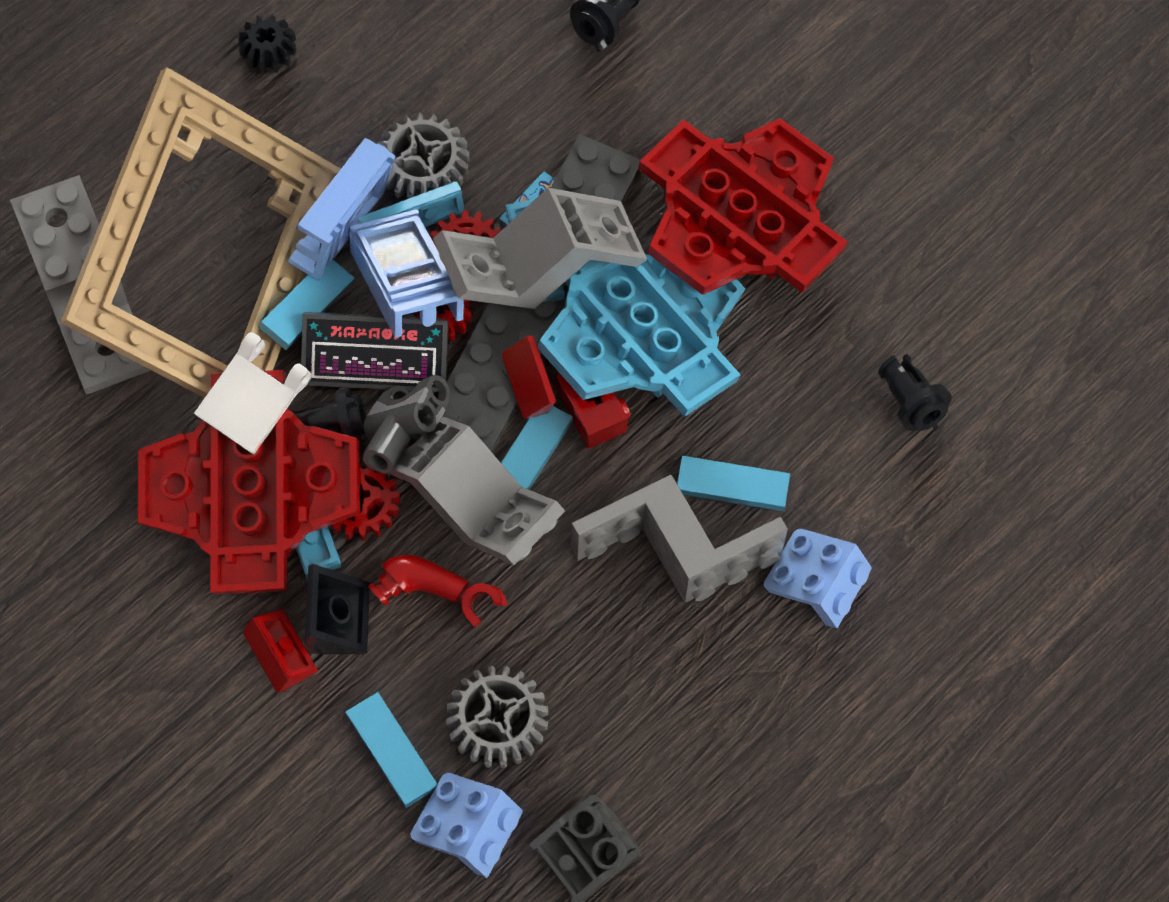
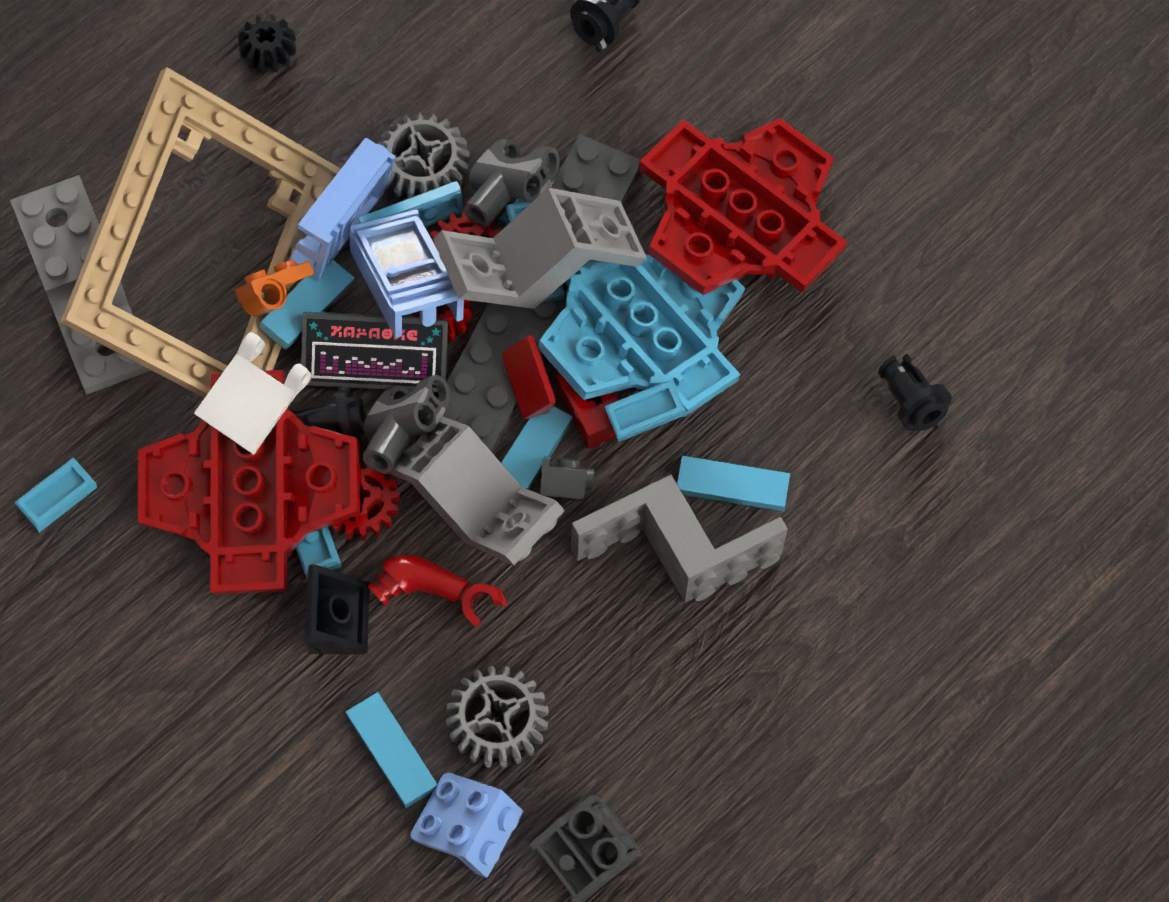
(56, 494): none -> medium azure tile
(272, 286): none -> orange plate
(279, 650): red slope -> none
(504, 178): none -> dark grey connector
(565, 479): none -> dark grey brick
(645, 410): none -> medium azure tile
(819, 573): light blue bracket -> none

